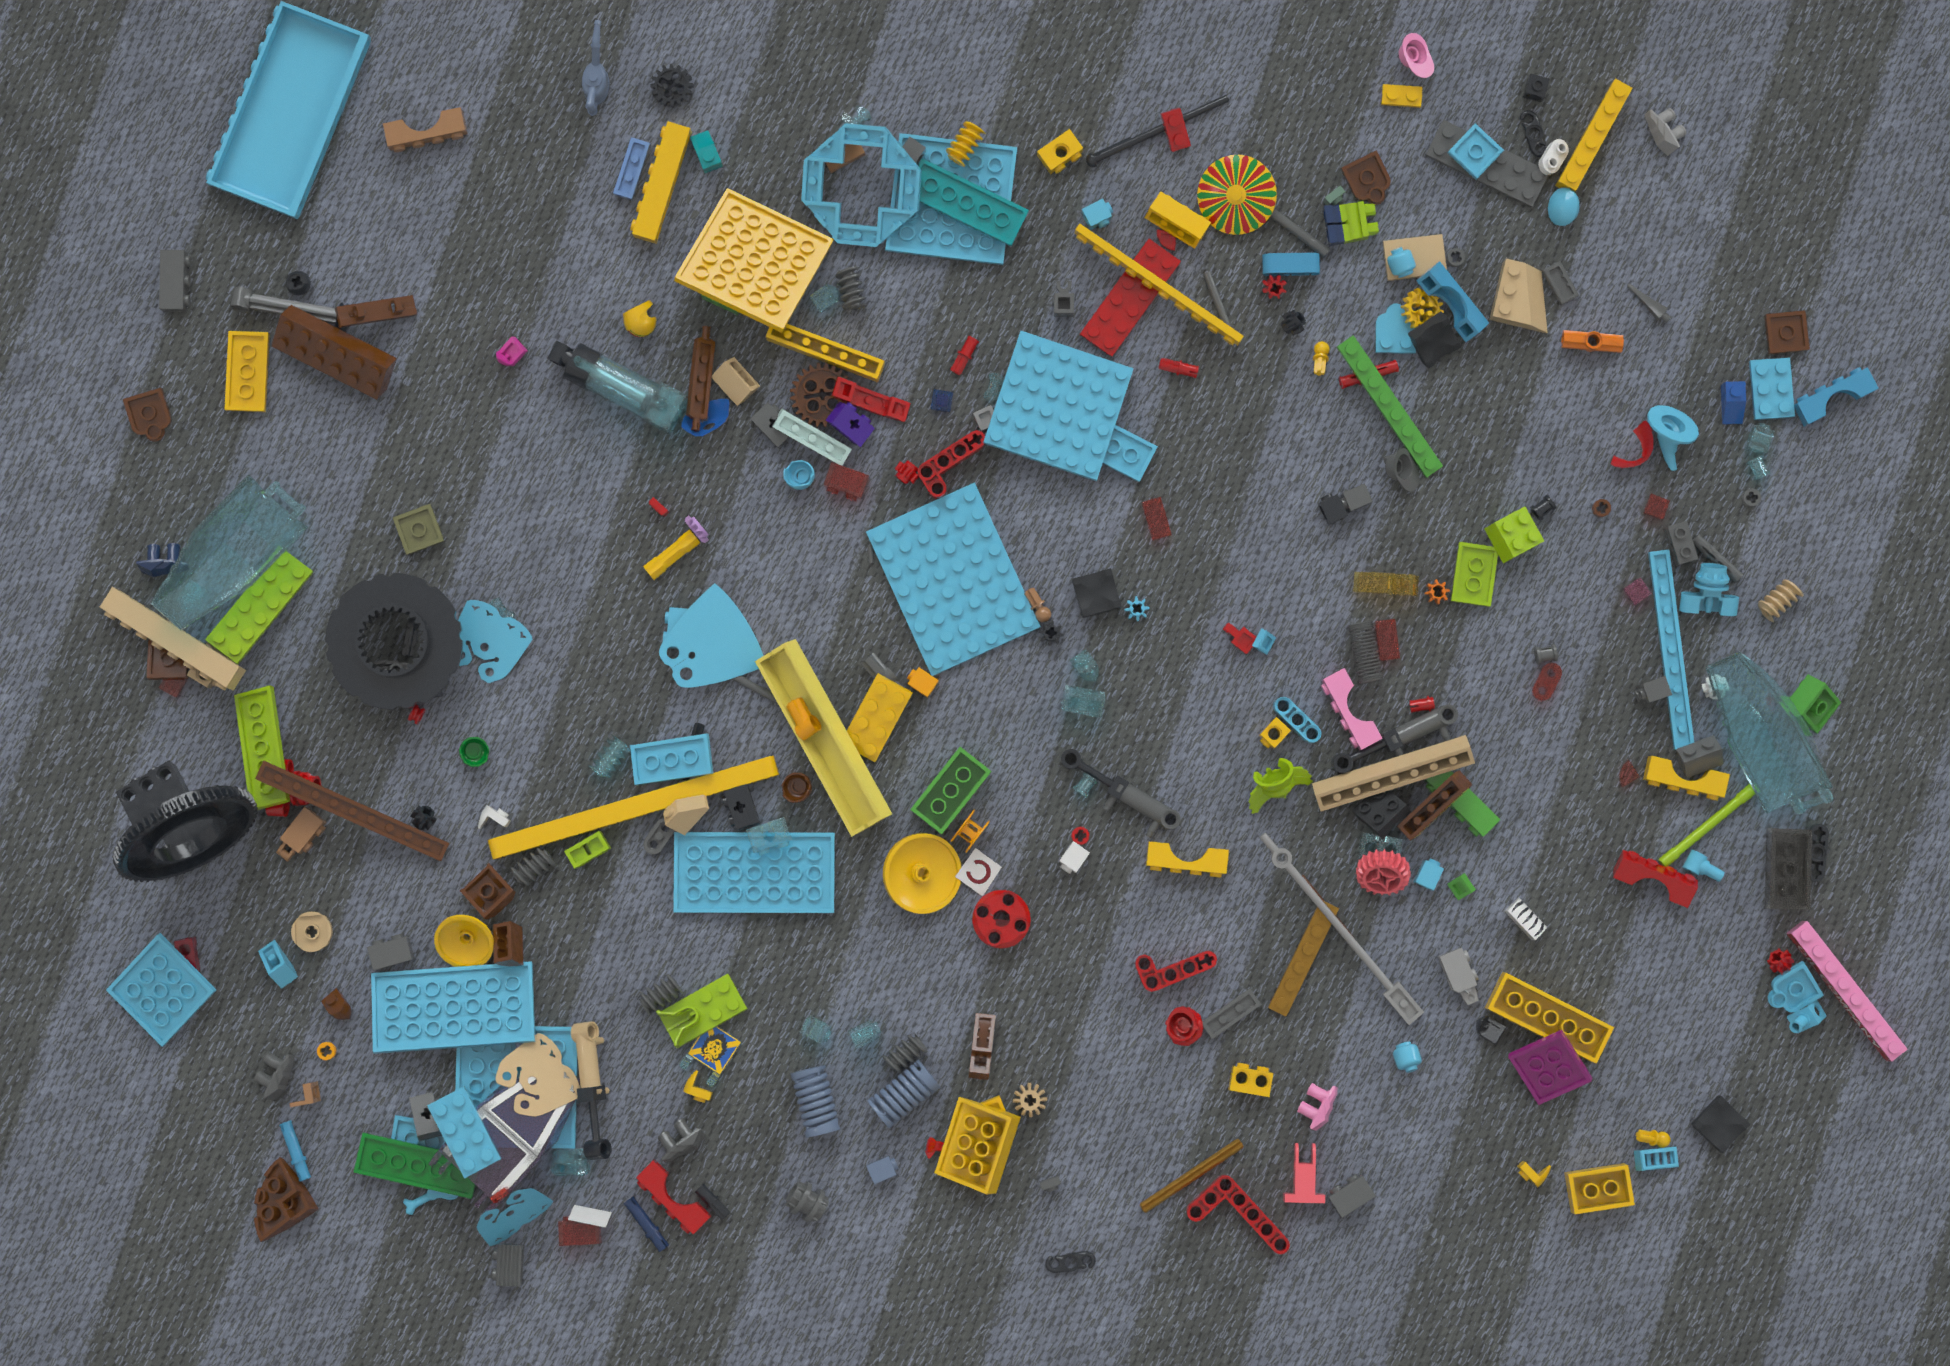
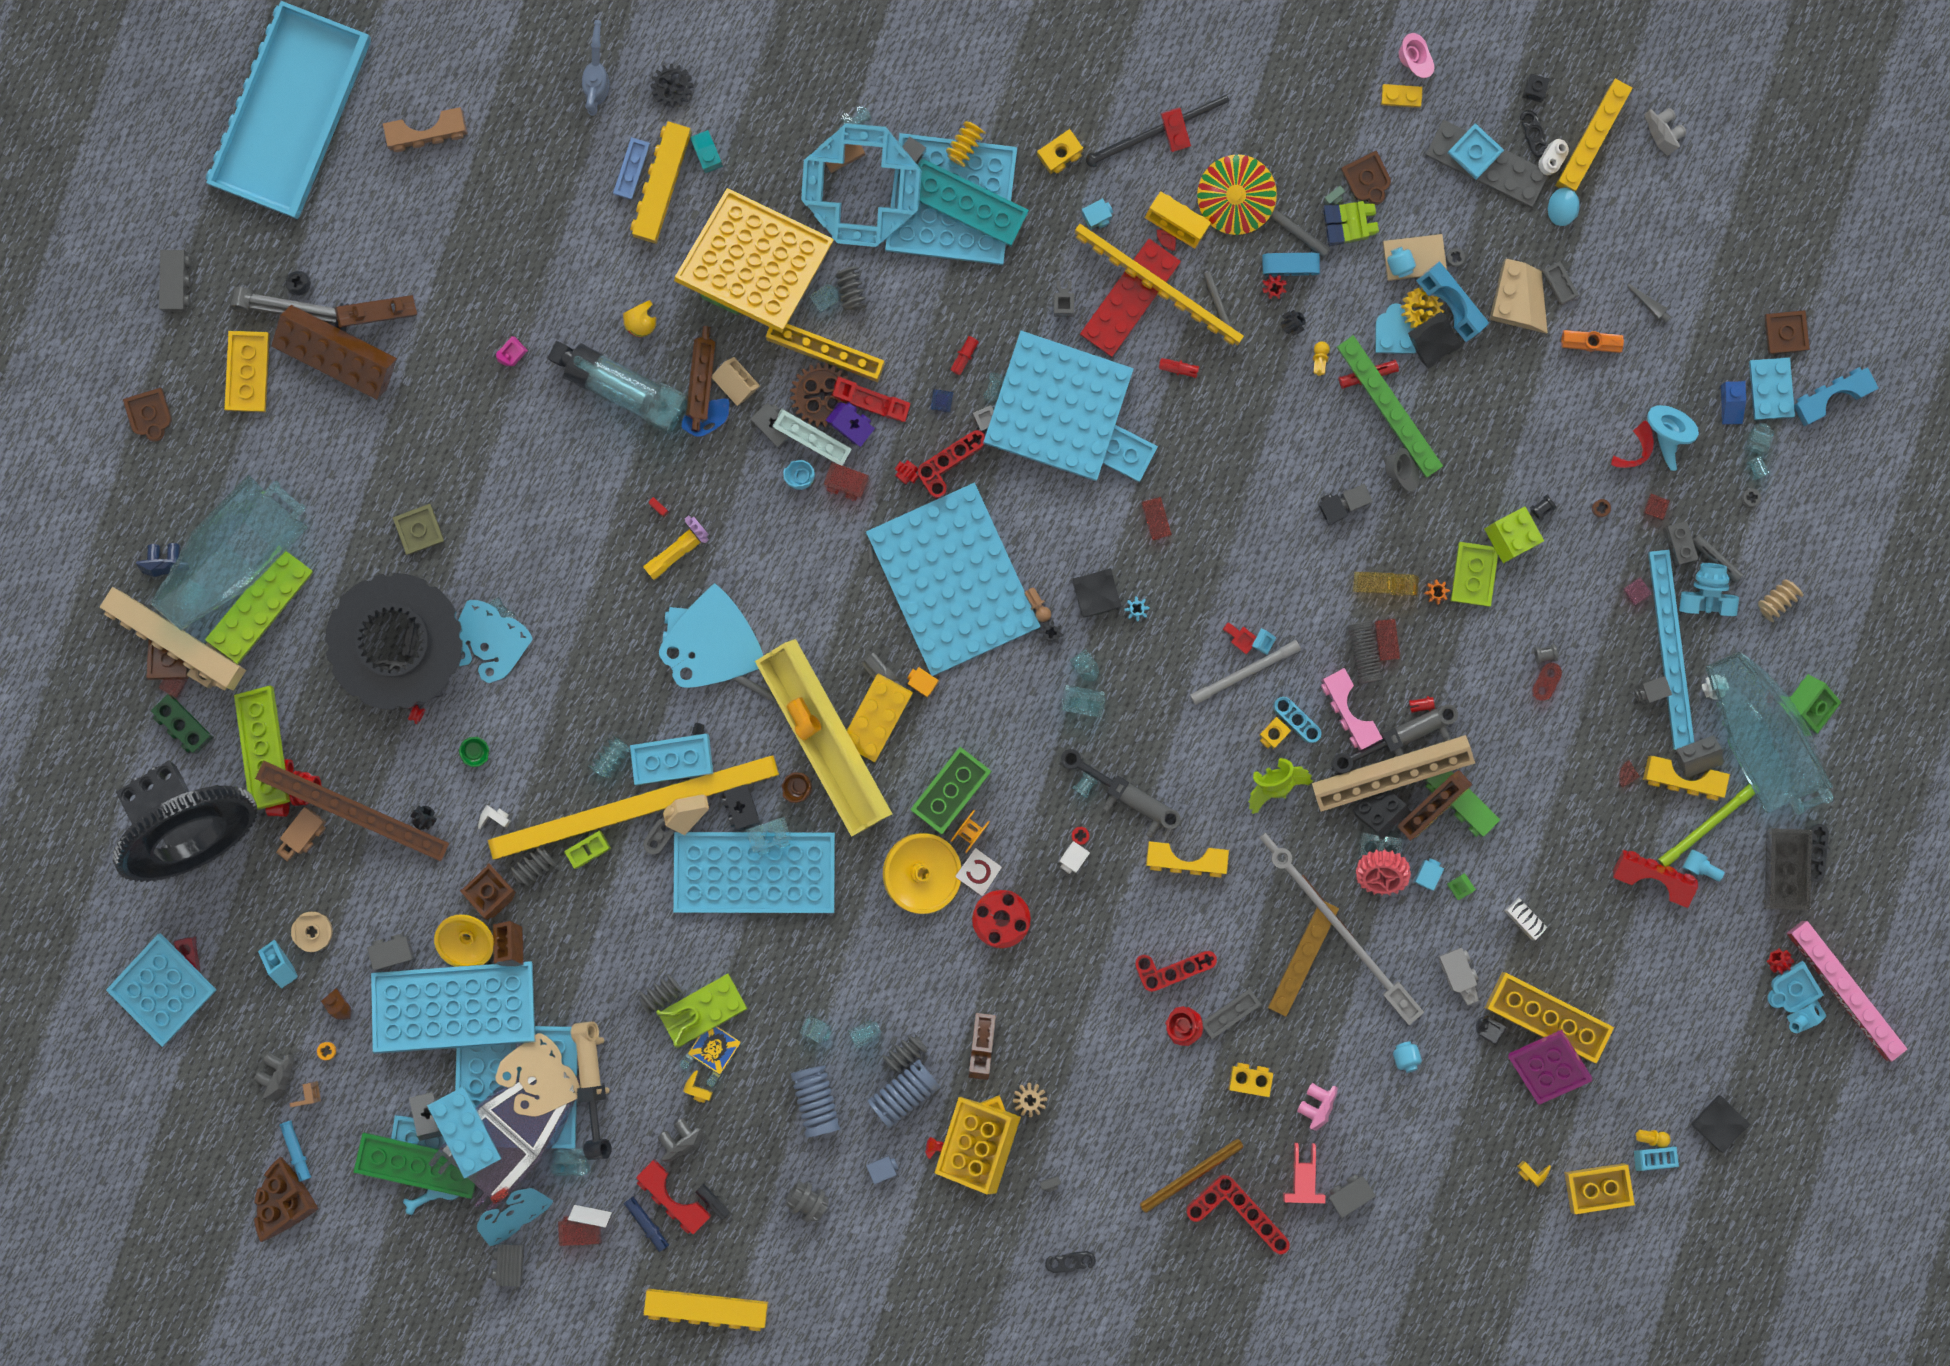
(179, 713): none -> dark green brick
(705, 1308): none -> yellow brick
(1206, 692): none -> light grey piece

